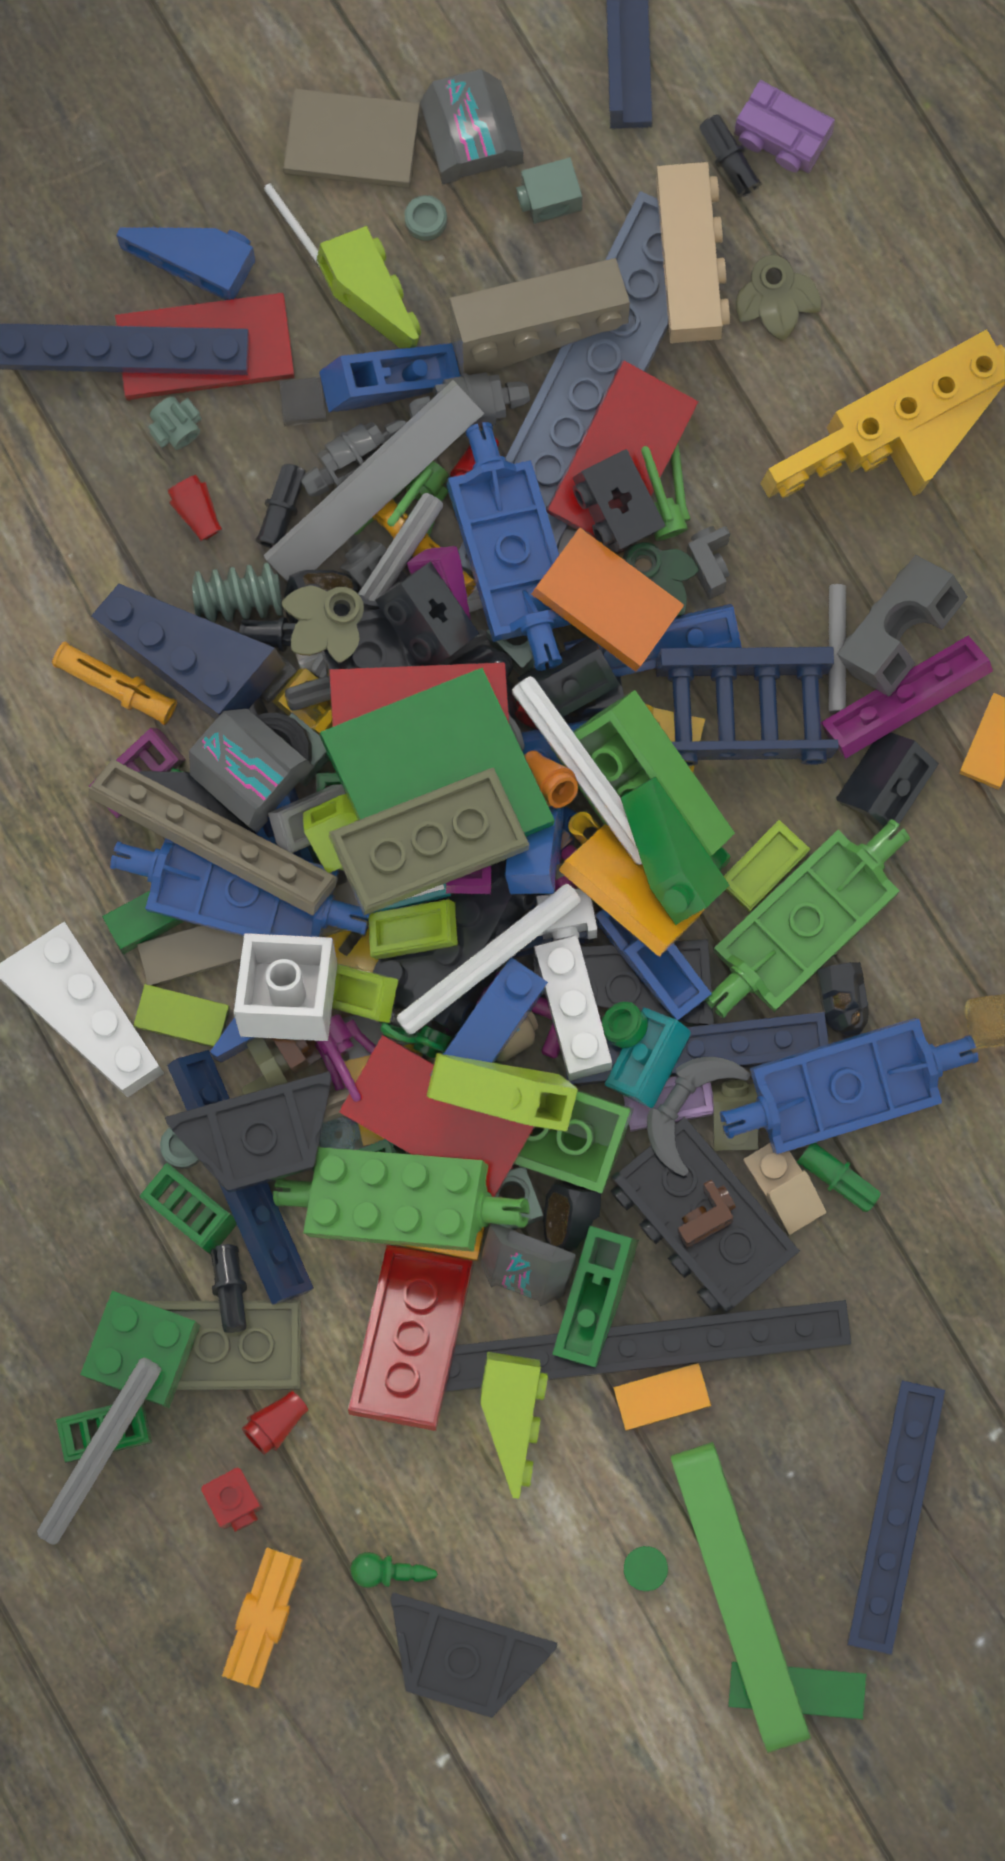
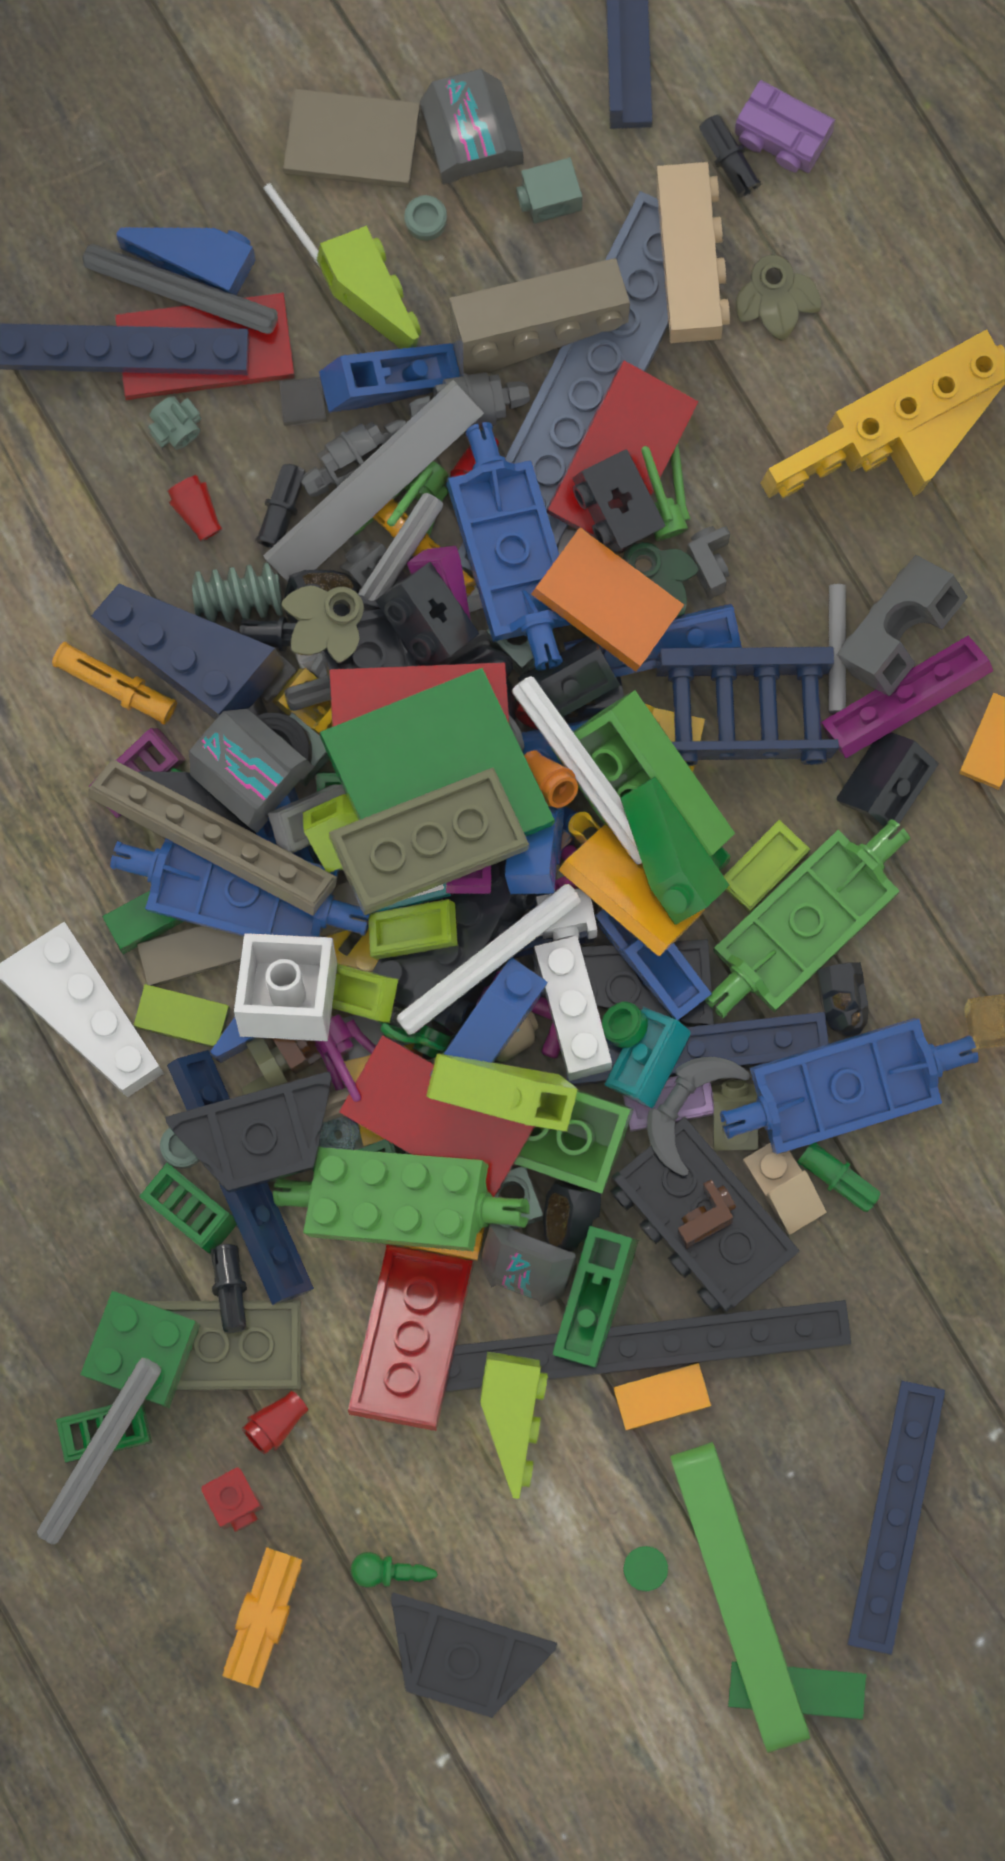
(180, 288): none -> dark grey axle

